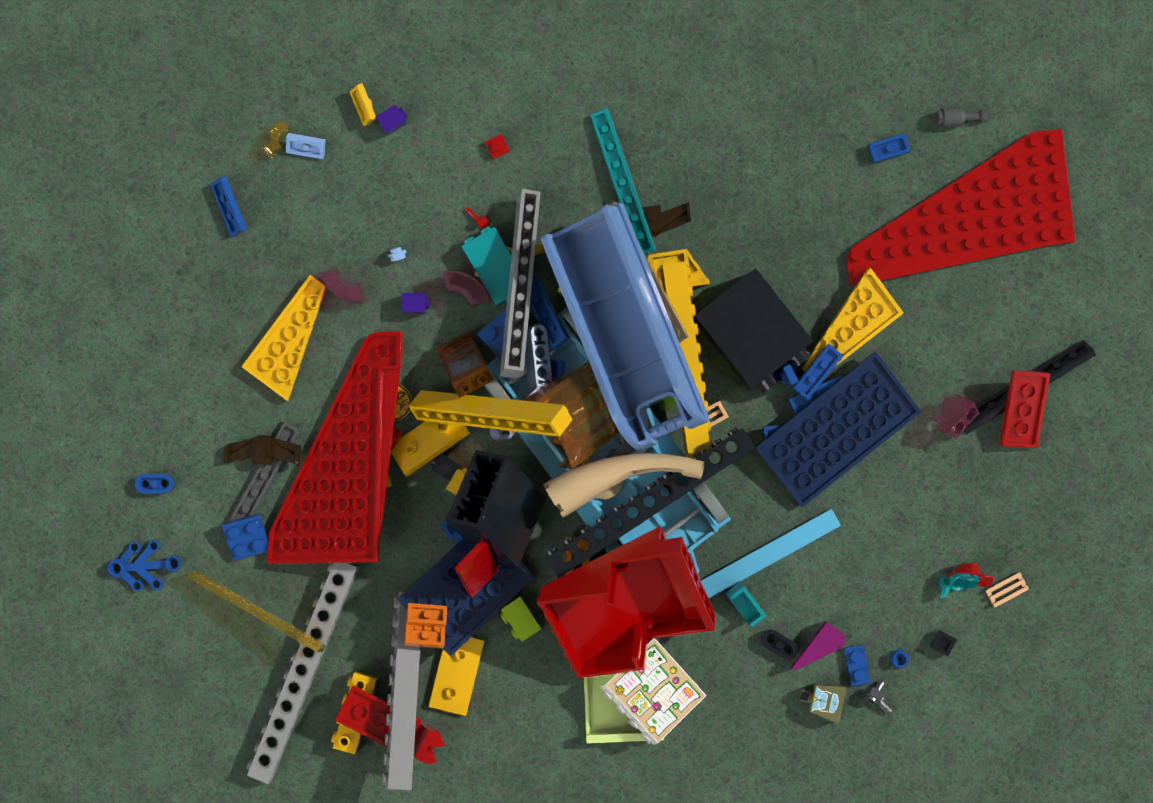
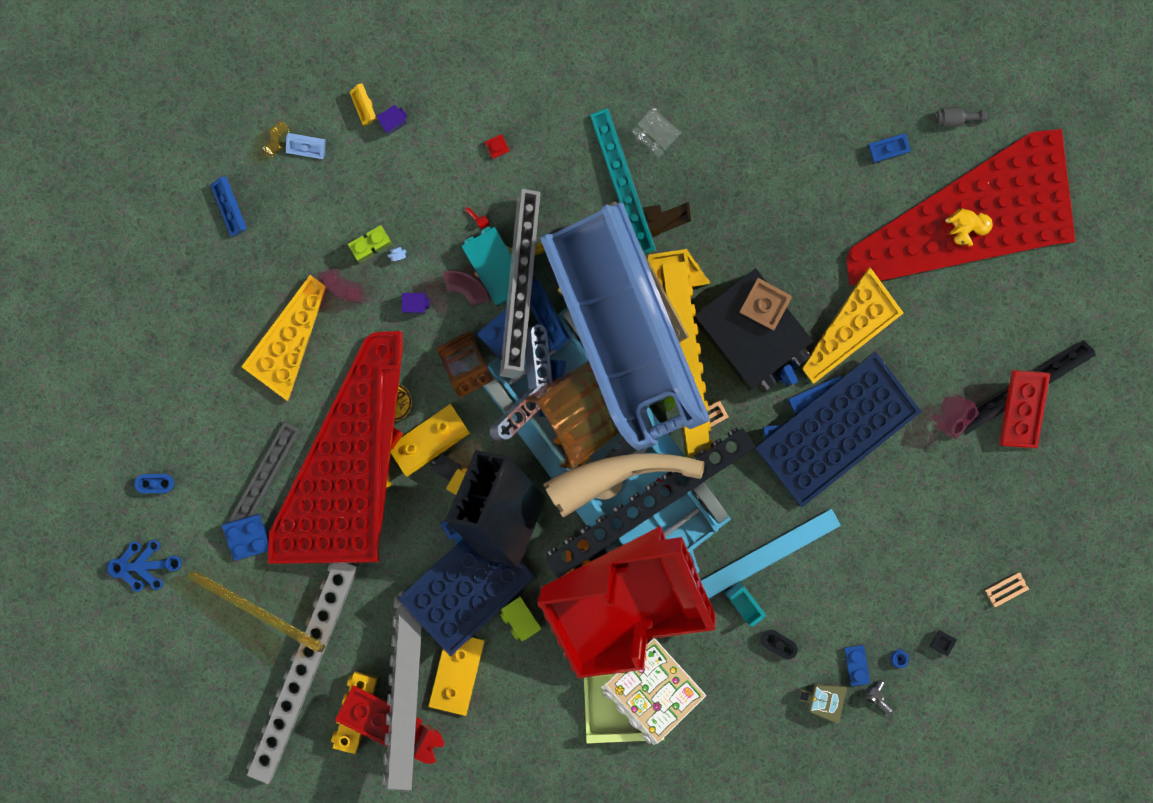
(263, 450): dark brown plate -> none
(376, 239): none -> lime piece
(425, 625): orange slope -> none
(476, 568): red tile -> none
(491, 413): yellow brick -> none
(659, 129): none -> clear brick
(765, 304): none -> medium nougat plate
(817, 372): blue tile -> none
(824, 642): magenta slope -> none
(964, 576): hair -> none
(965, 222): none -> yellow animal

